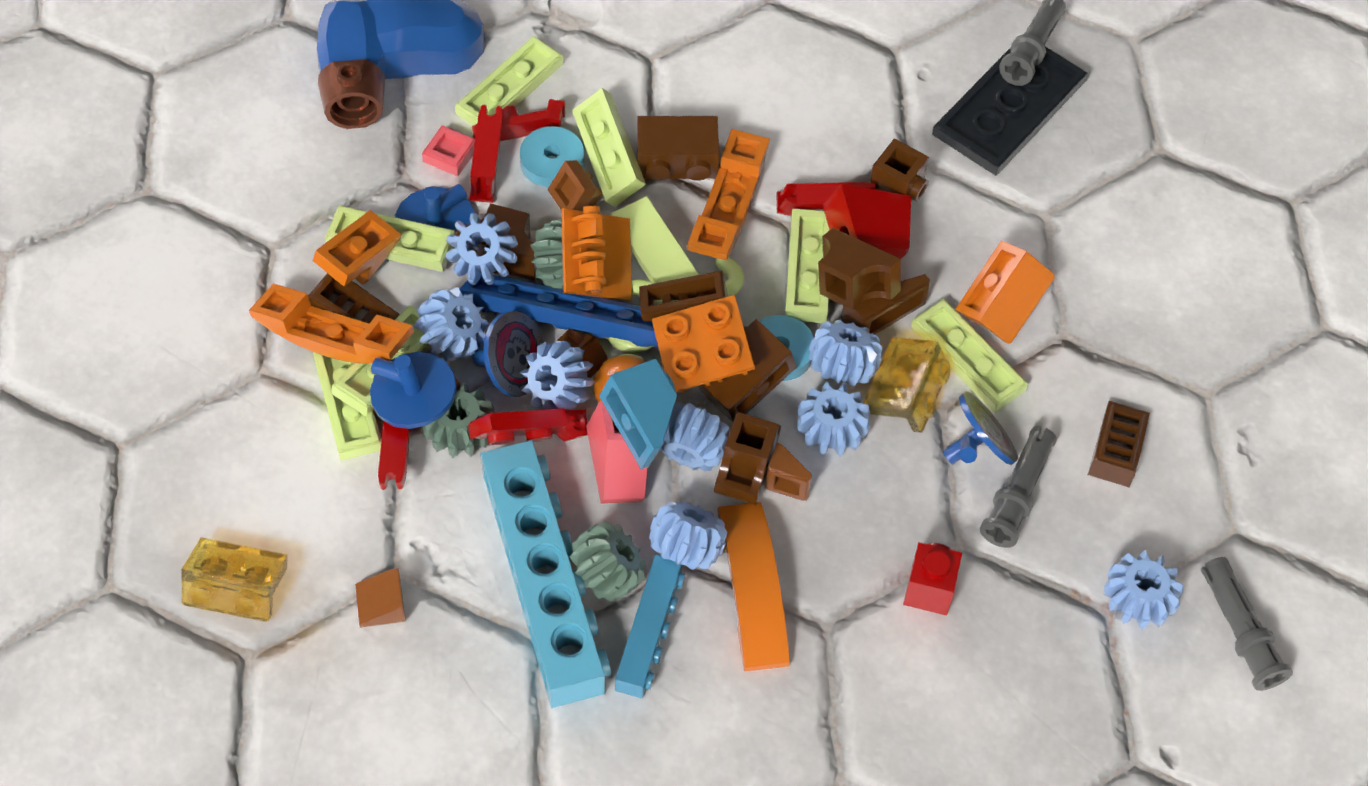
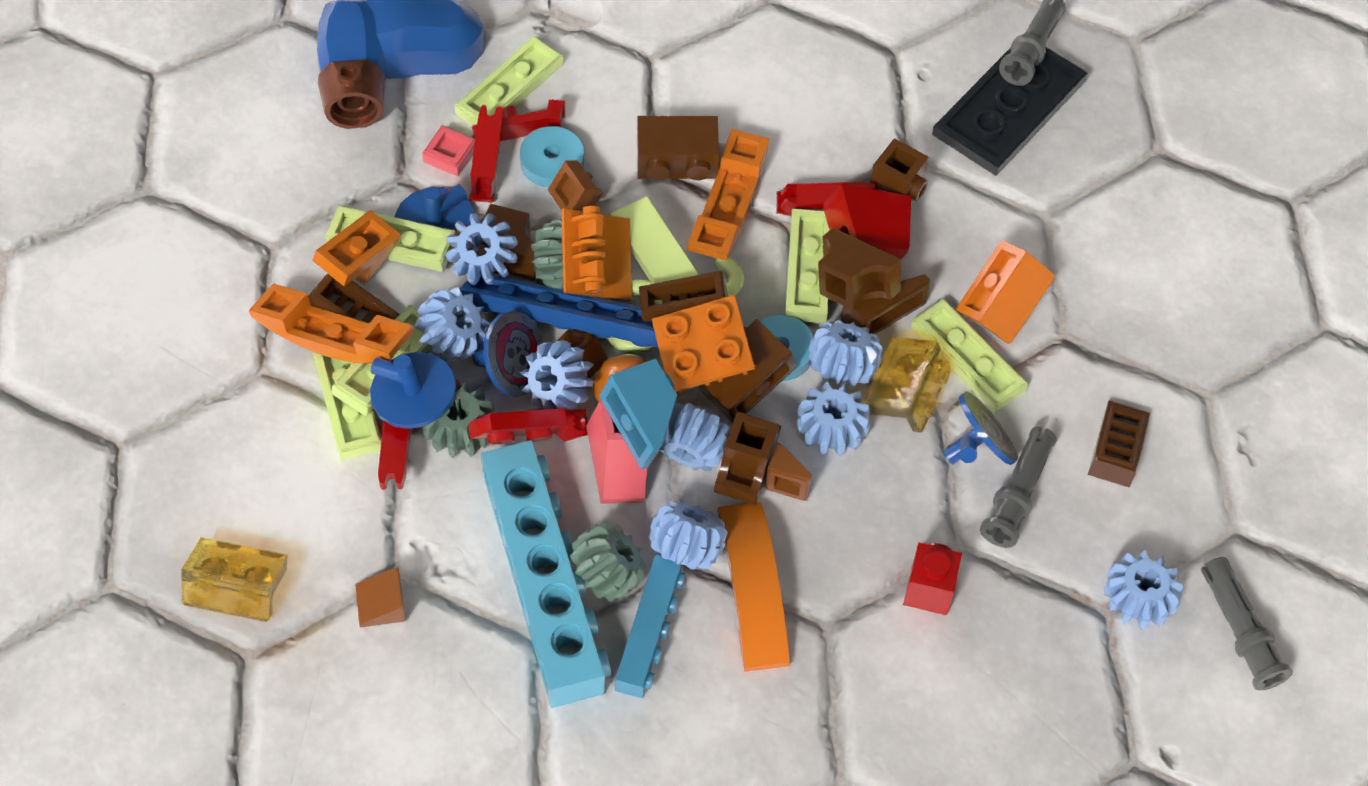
(608, 147): yellowish green plate -> none

